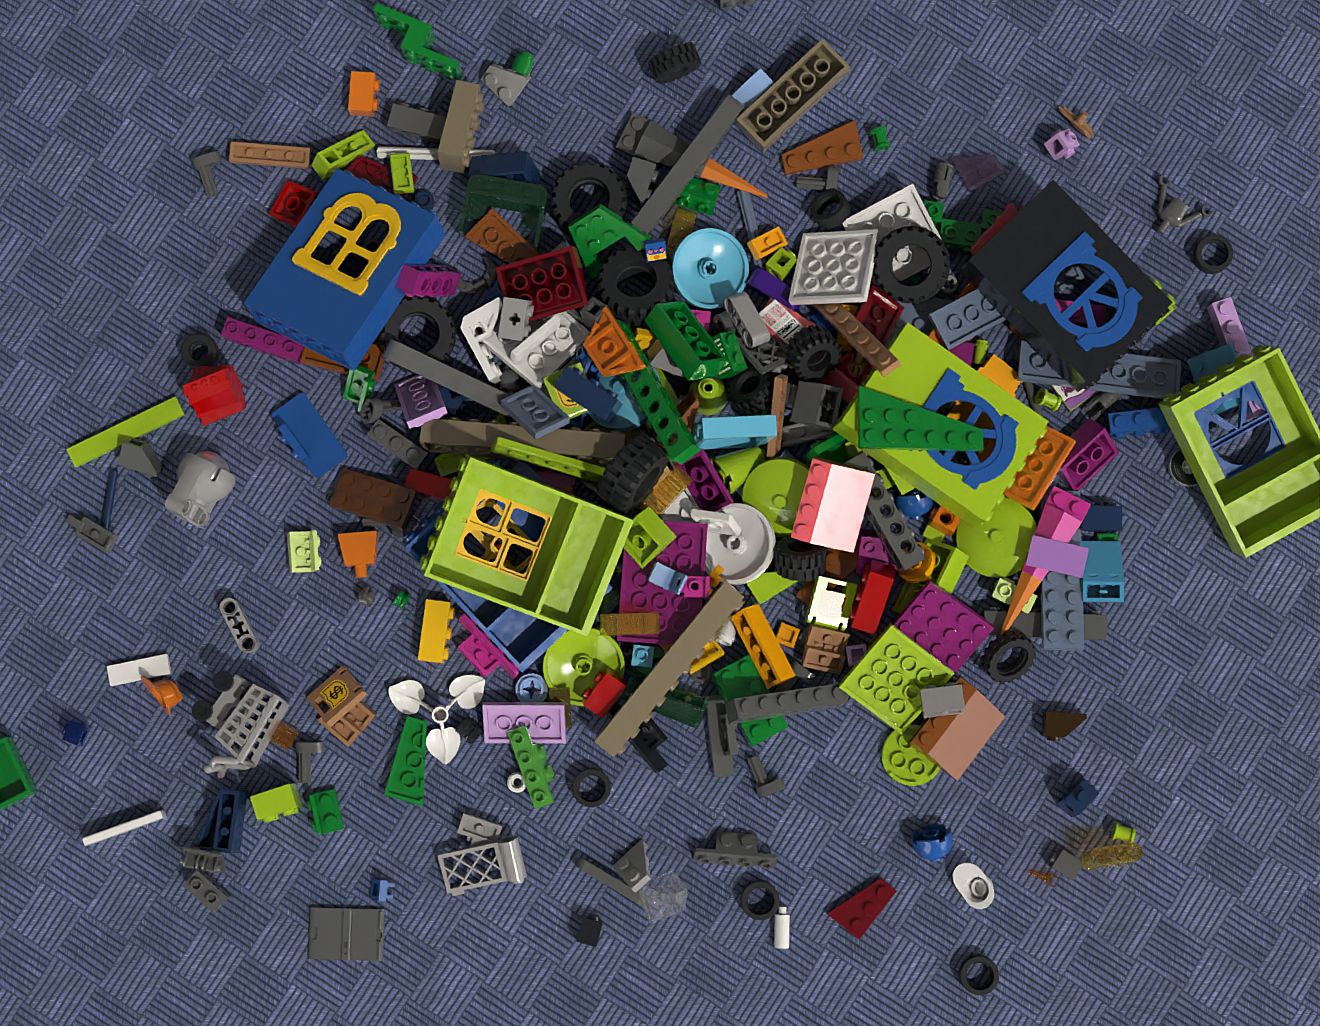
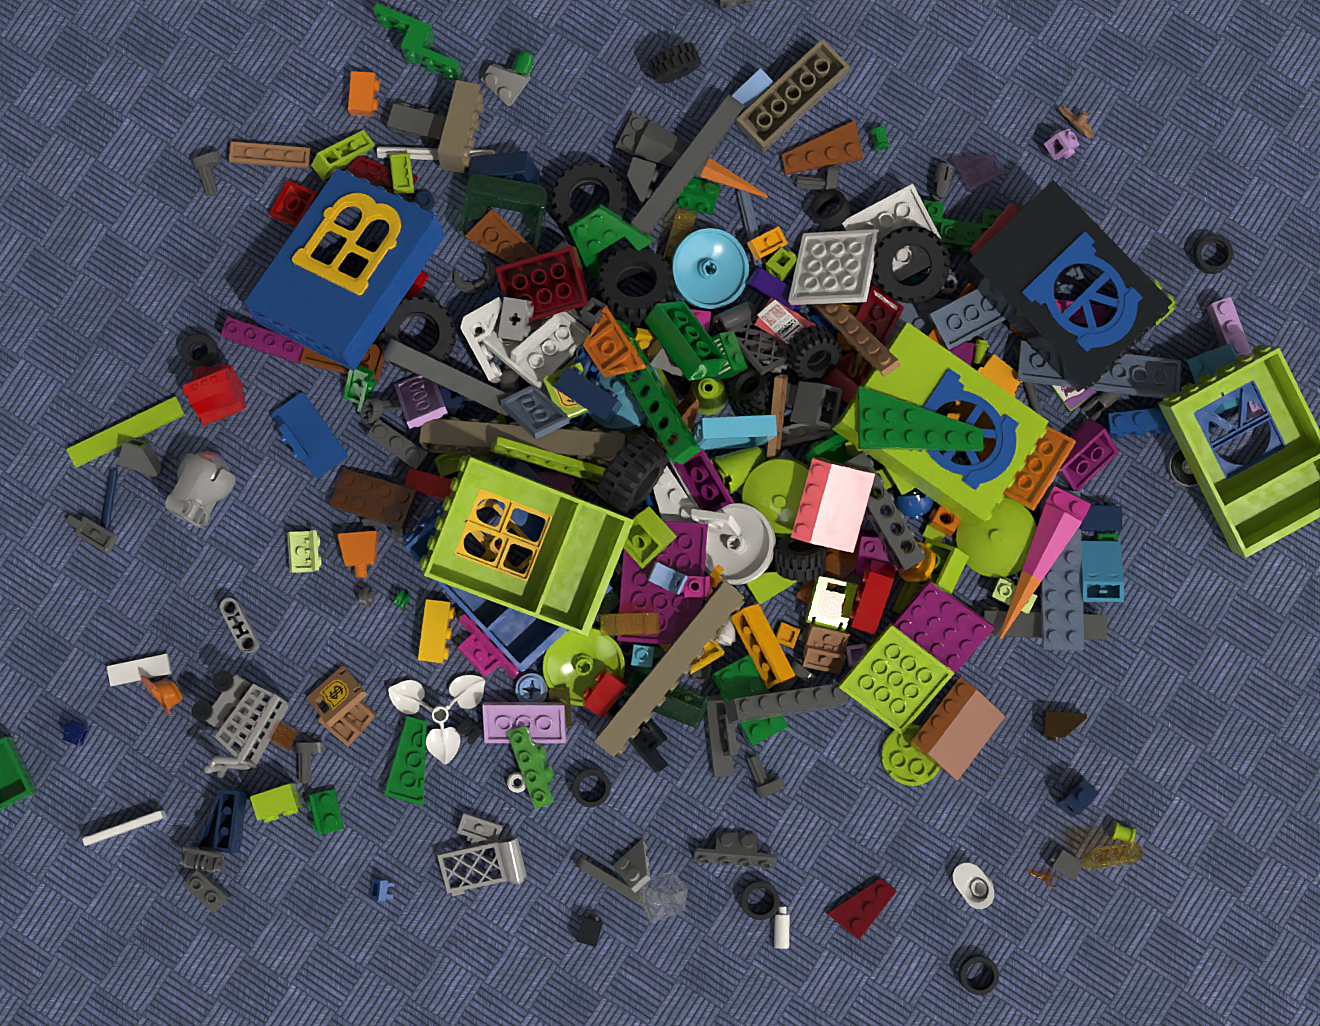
(346, 934): dark grey piece -> none
(428, 280): magenta brick -> none
(655, 249): blue tile -> none
(667, 491): clear yellow beam -> none
(746, 319): light grey beam -> none
(933, 842): blue cylinder -> none
(942, 700): light grey brick -> none
(1018, 666): black tyre -> none
(1048, 399): lime bush -> none
(1057, 556): medium lavender sticker -> none
(1175, 210): dark grey piece -> none

